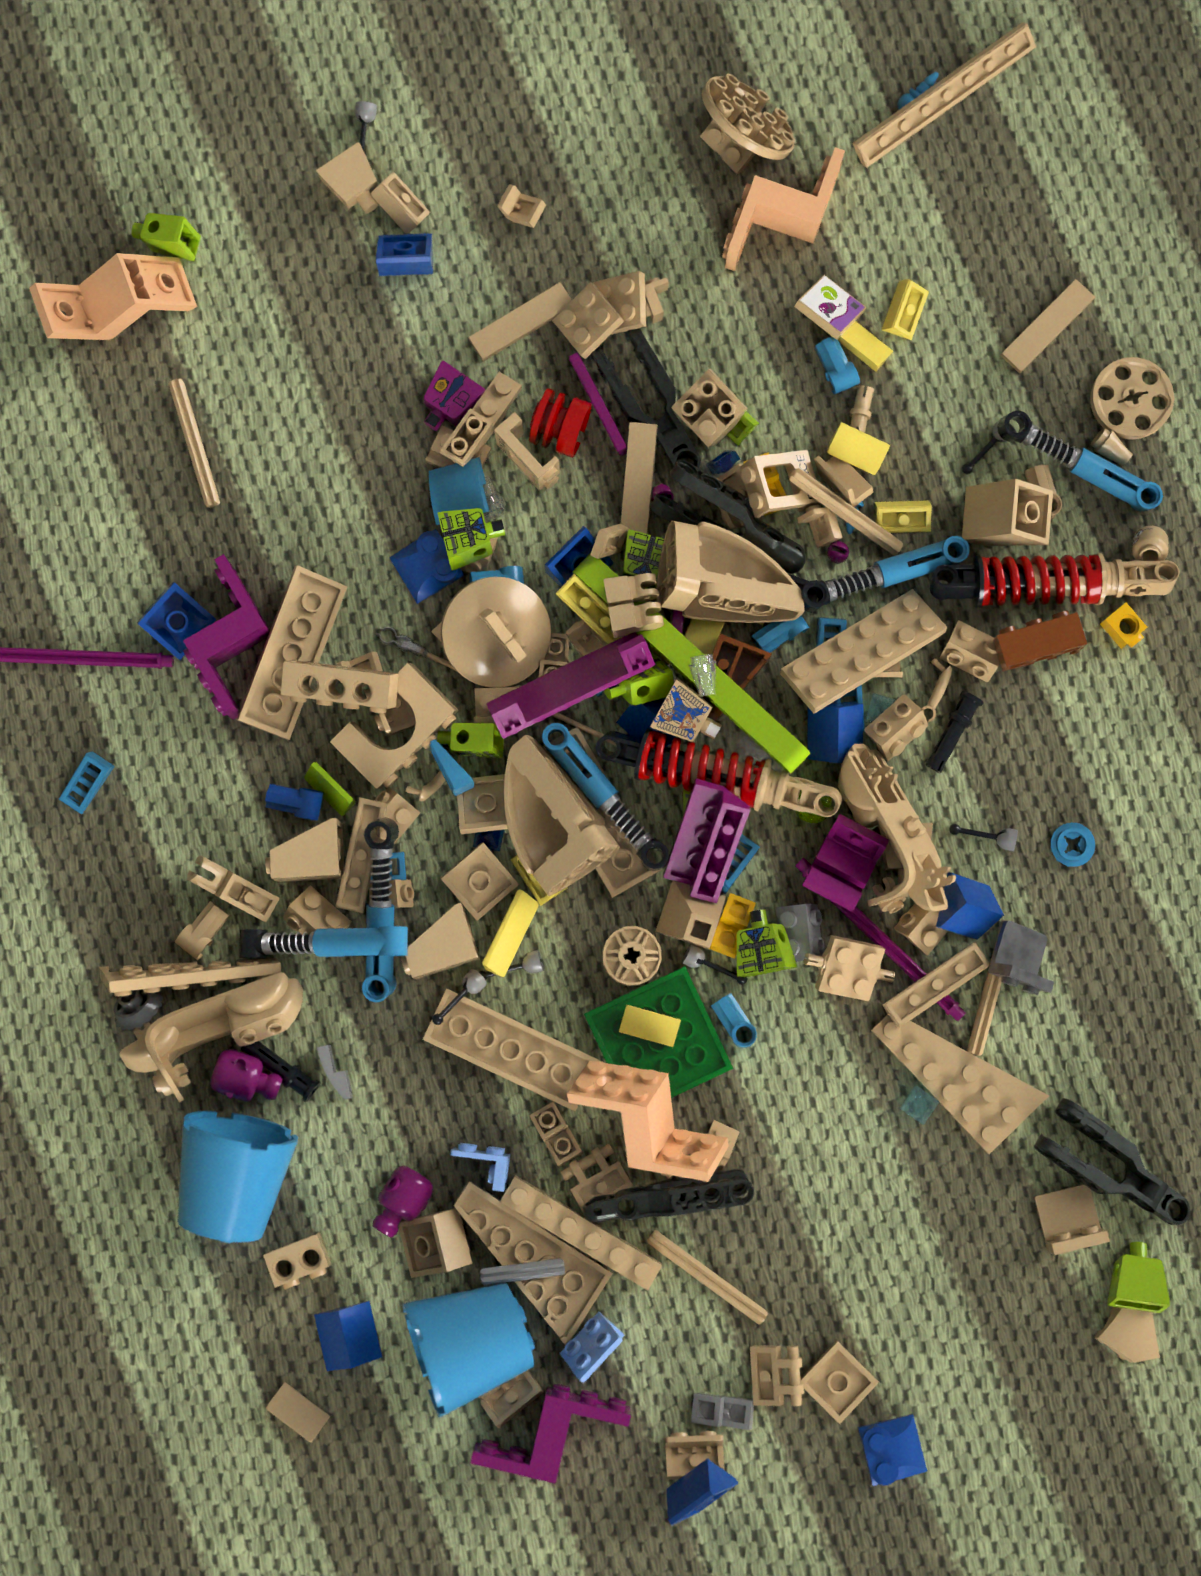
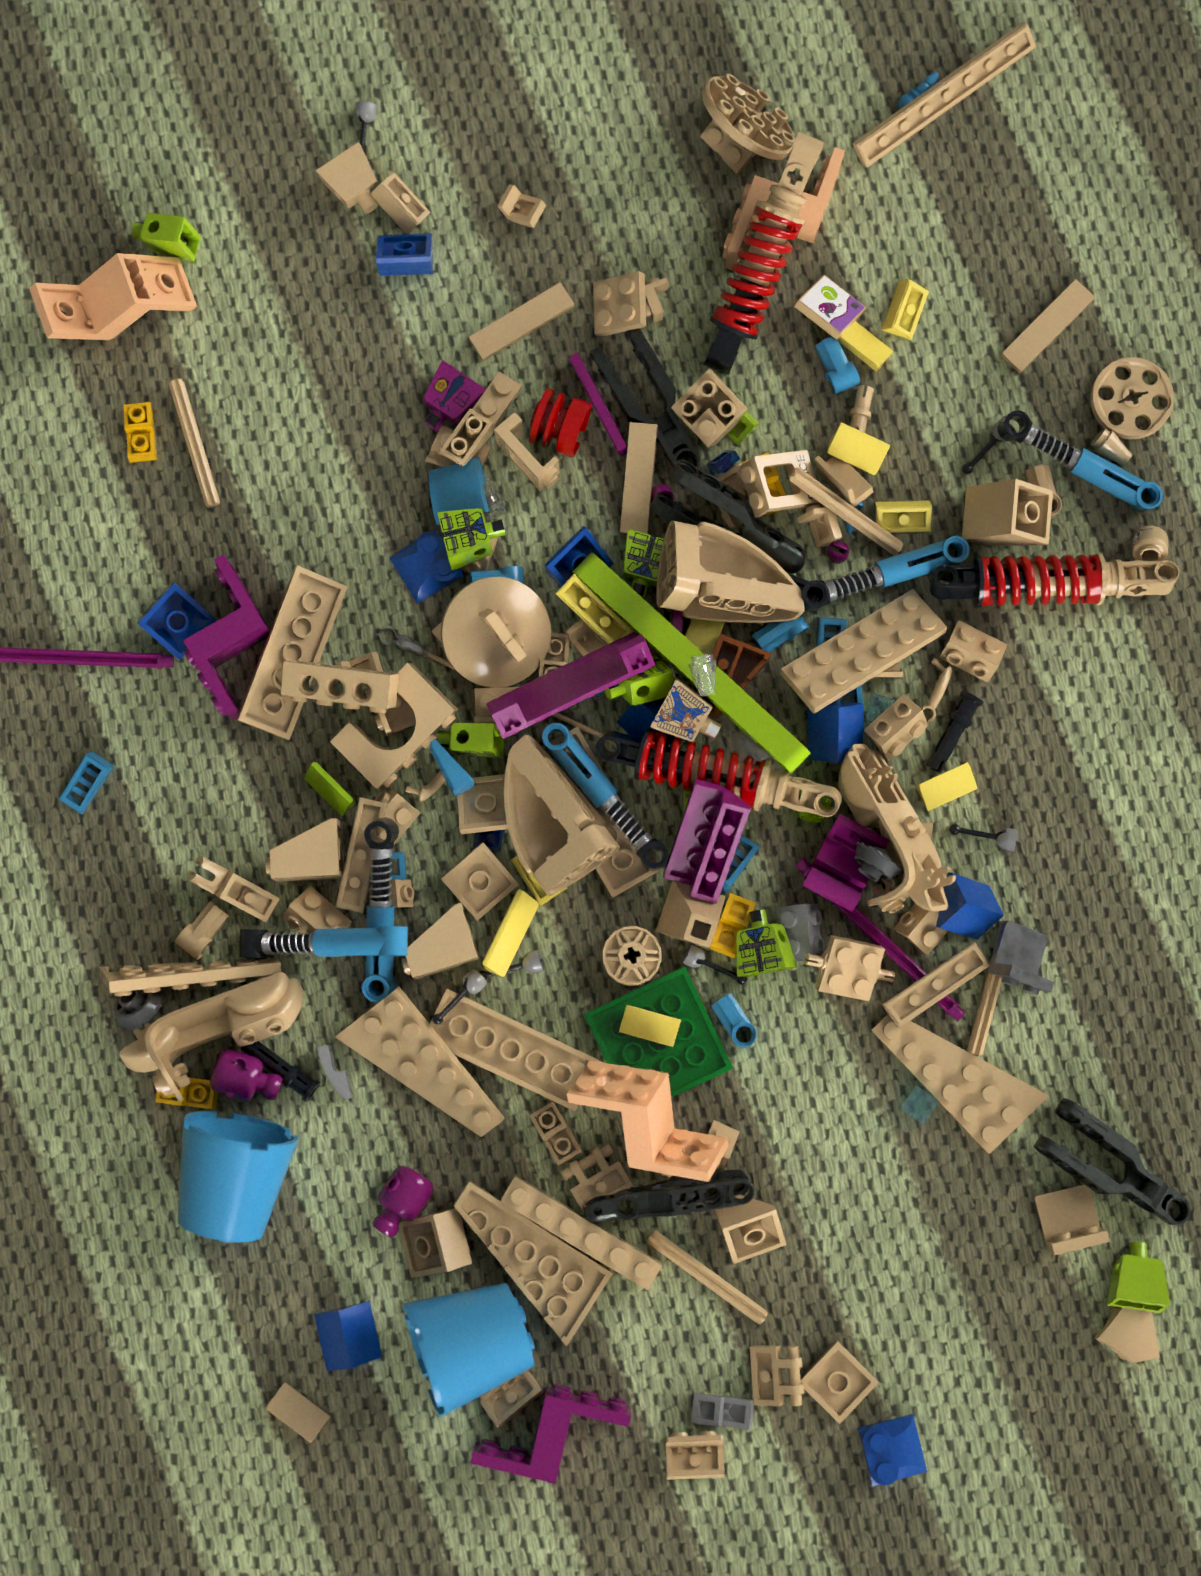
(140, 432): none -> yellow slope
(195, 1094): none -> yellow slope
(295, 1255): tan brick -> none
(302, 801): blue piece -> none
(411, 1051): none -> tan wing
(498, 1172): light blue bracket -> none
(522, 1271): light grey axle -> none
(588, 320): tan plate -> none
(591, 1346): light blue bracket -> none
(609, 541): tan plate -> none
(621, 595): tan legs -> none
(697, 1491): blue slope -> none
(750, 1229): none -> tan slope
(778, 223): none -> piece
(876, 862): none -> dark grey piece
(947, 786): none -> light yellow slope
(1039, 640): dark orange wedge -> none
(1071, 831): dark azure gear -> none
(1127, 615): yellow brick -> none

